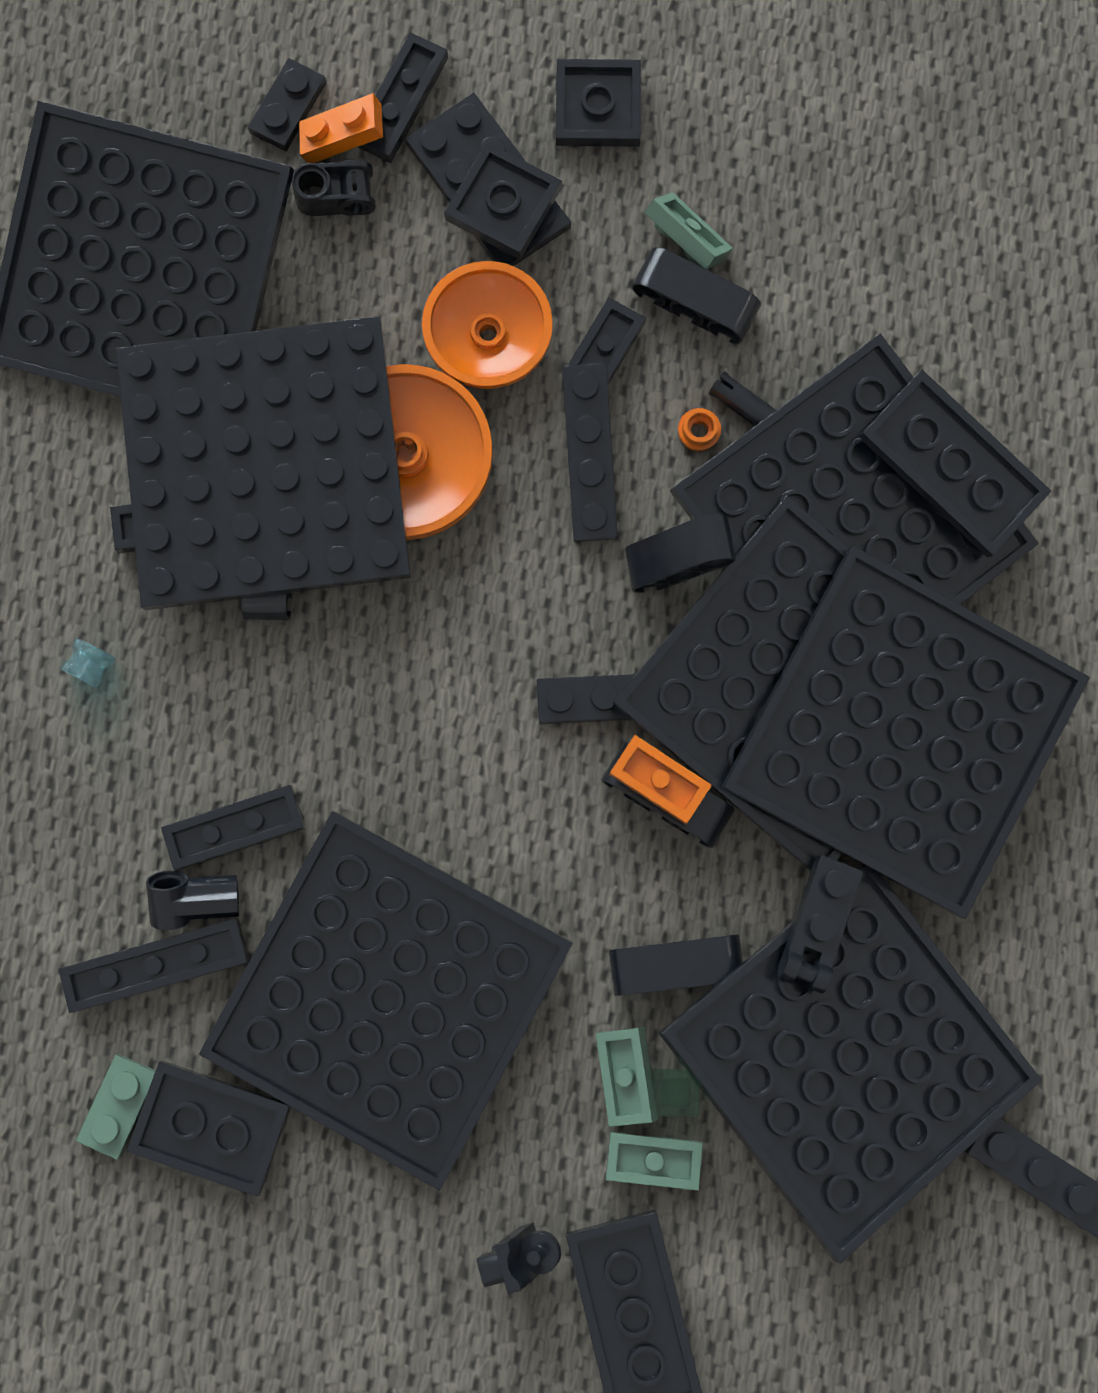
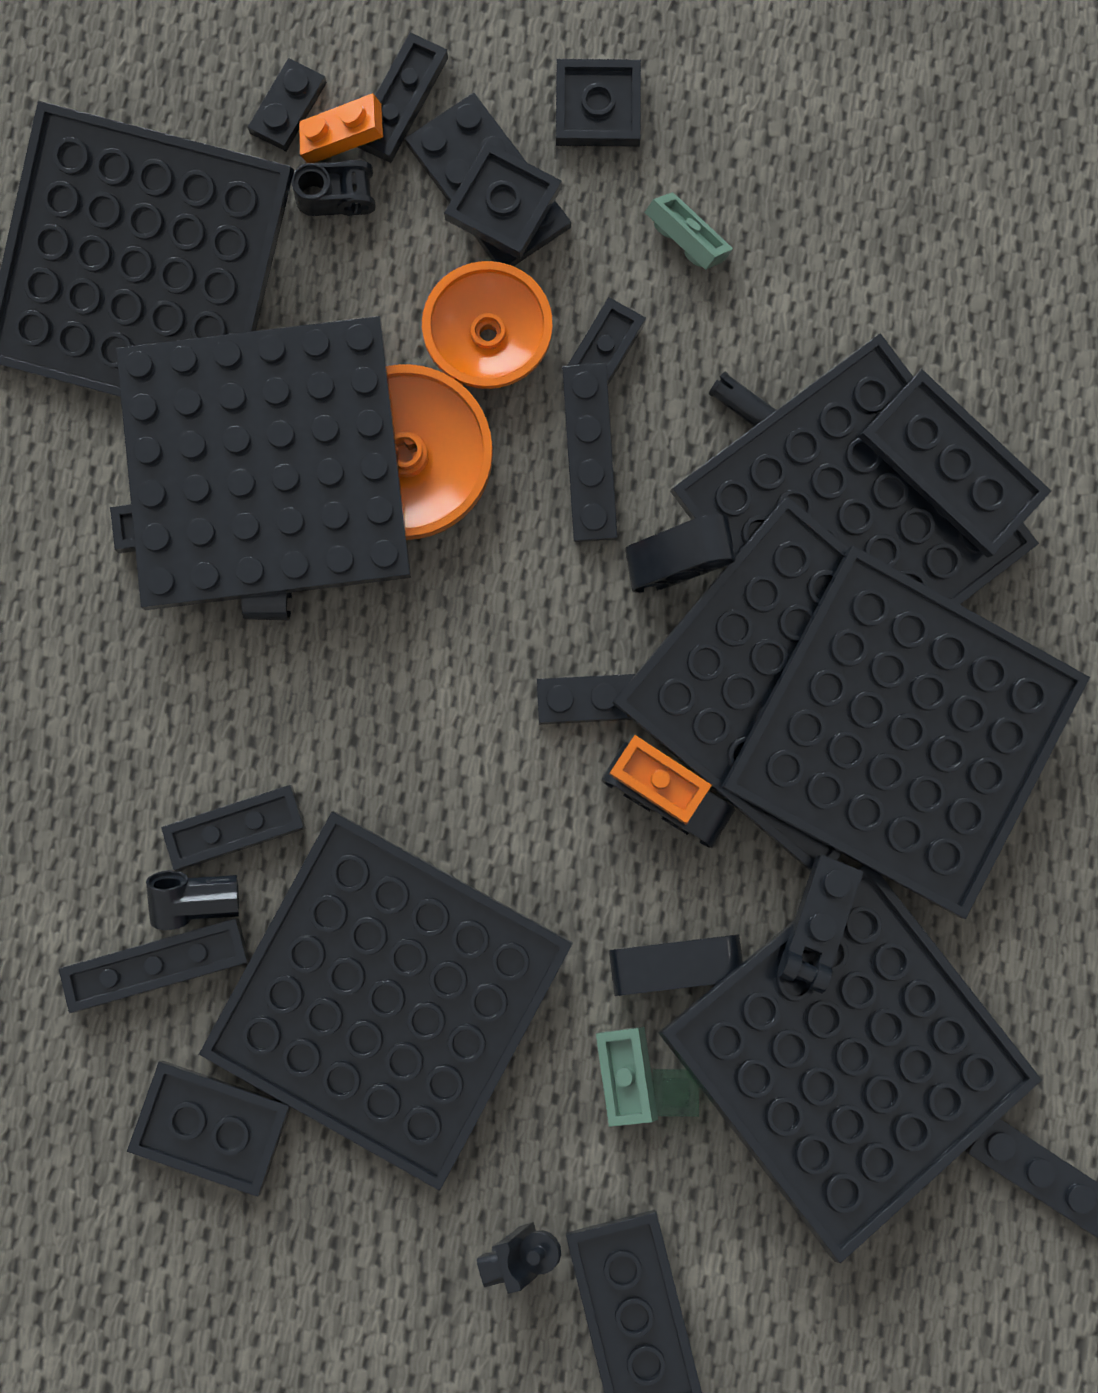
(87, 663): clear light blue wheel -> none
(116, 1107): sand green plate -> none
(654, 1160): sand green plate -> none
(696, 293): black beam -> none
(702, 417): orange plate -> none

